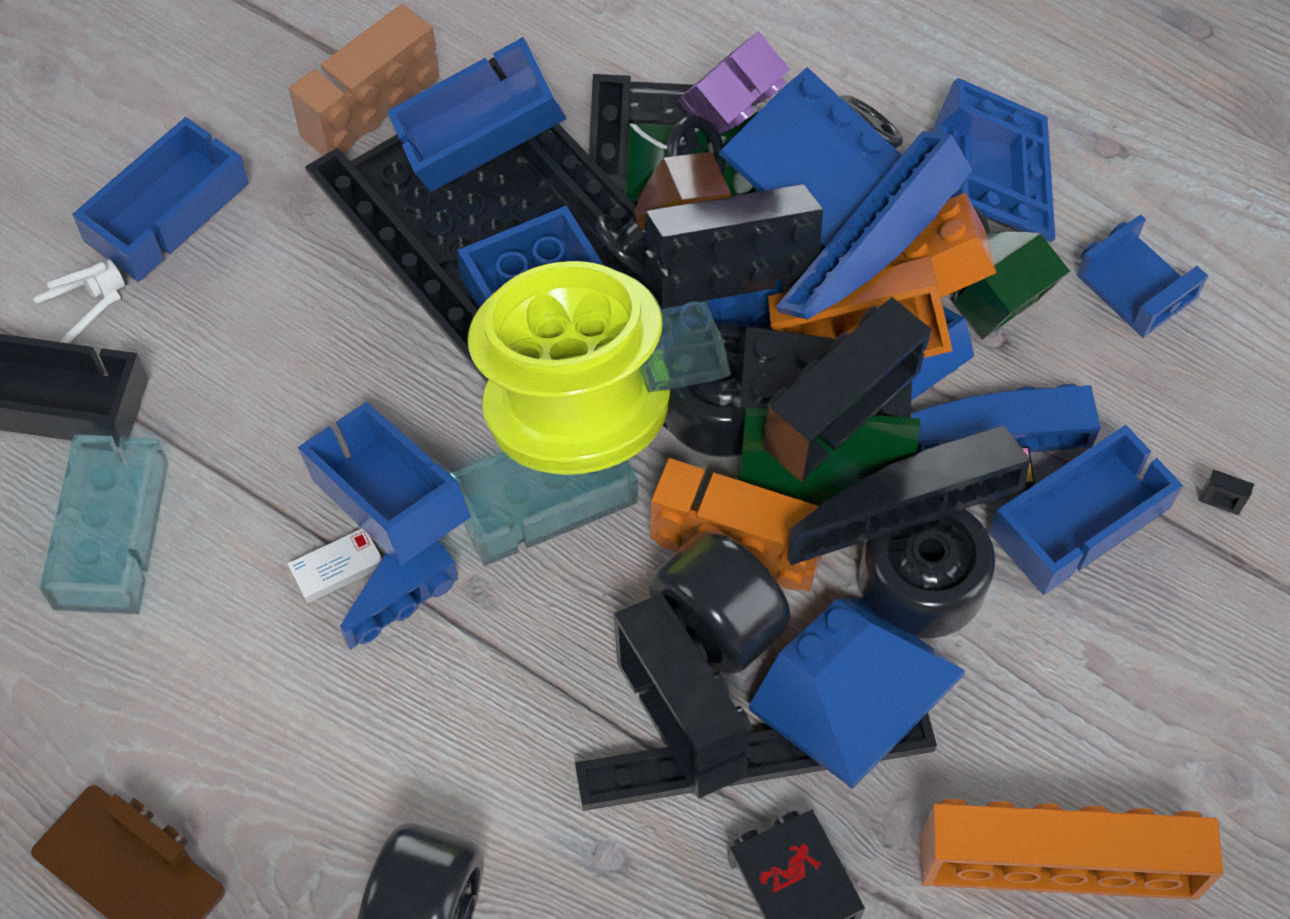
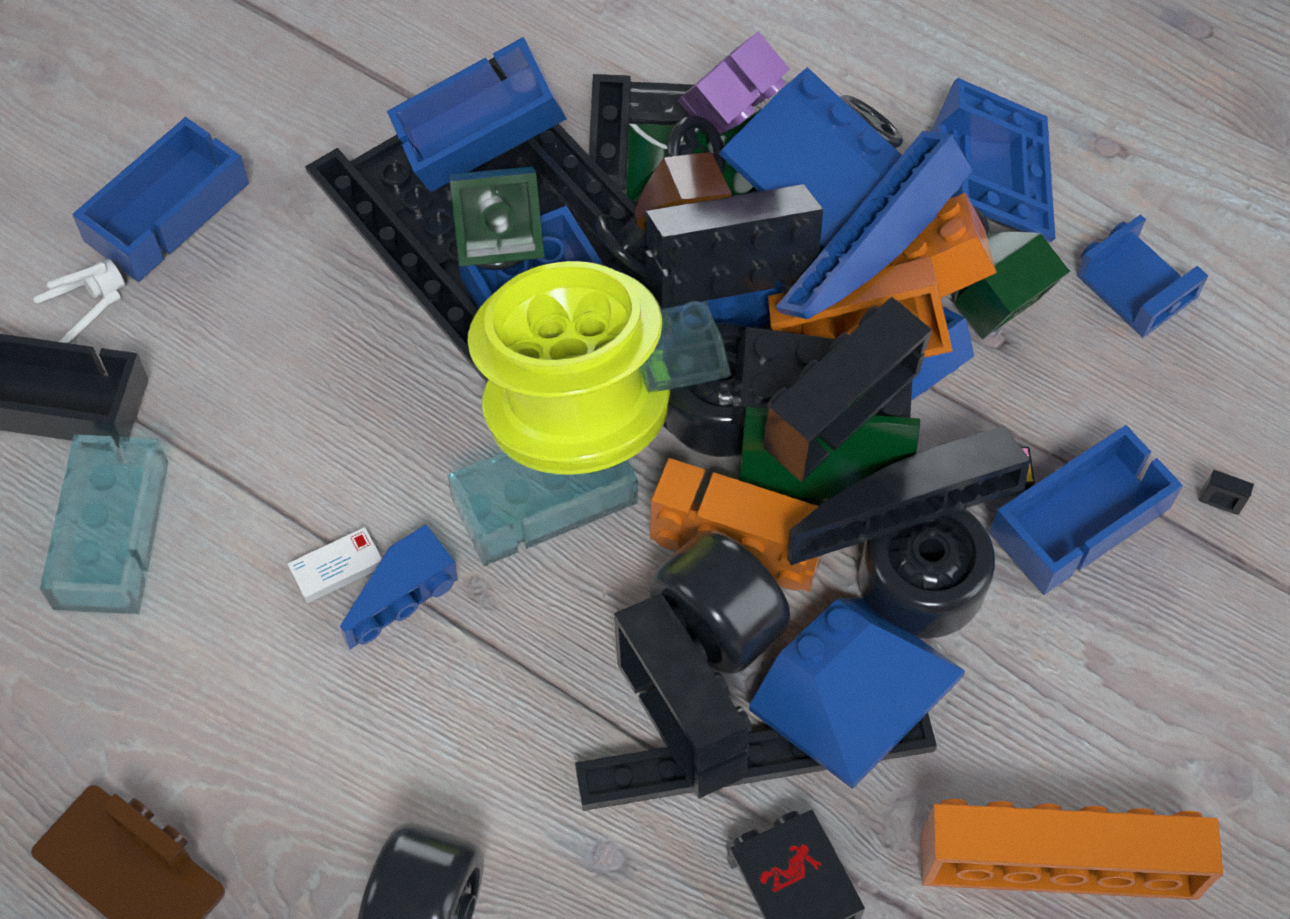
(377, 70): nougat piece -> none
(385, 483): blue piece -> none
(496, 217): none -> dark green piece
(1034, 417): blue slope -> none

